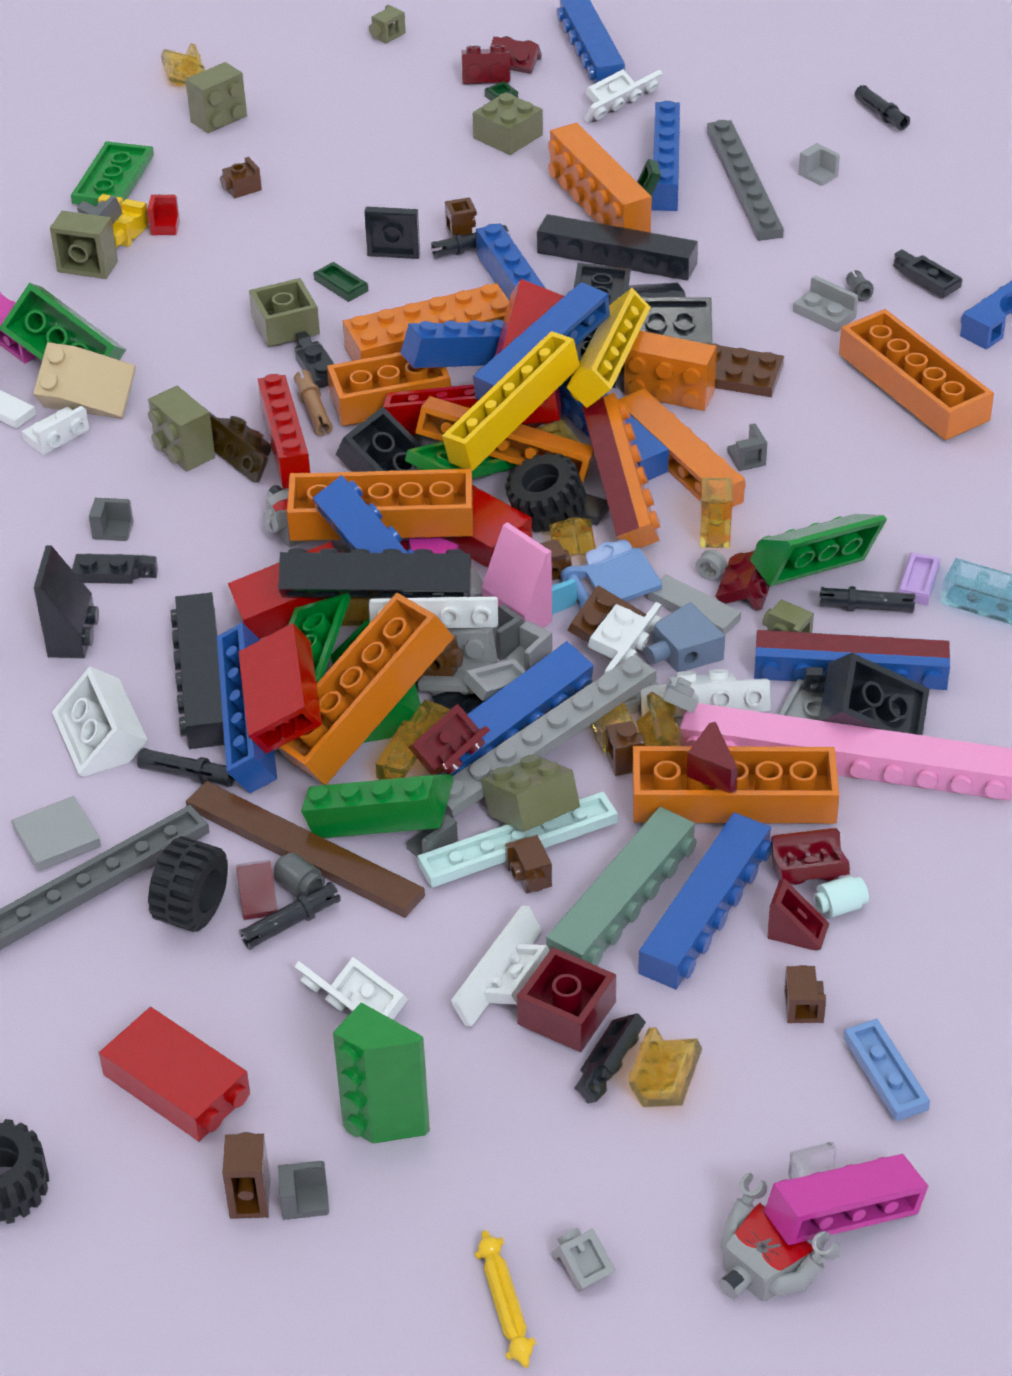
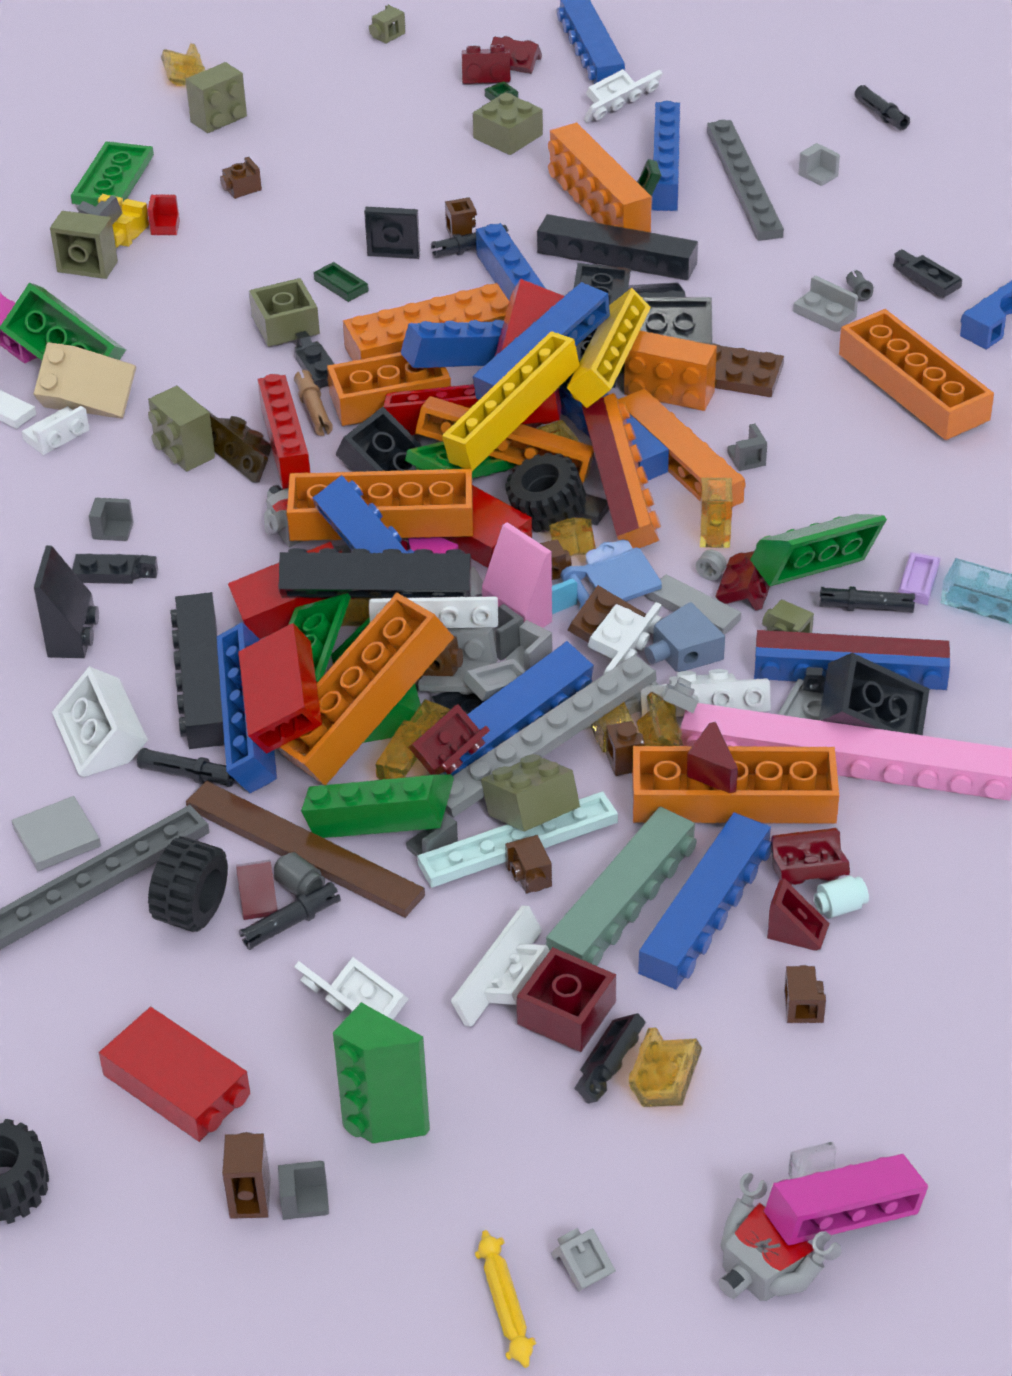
(886, 1070): medium blue plate -> none

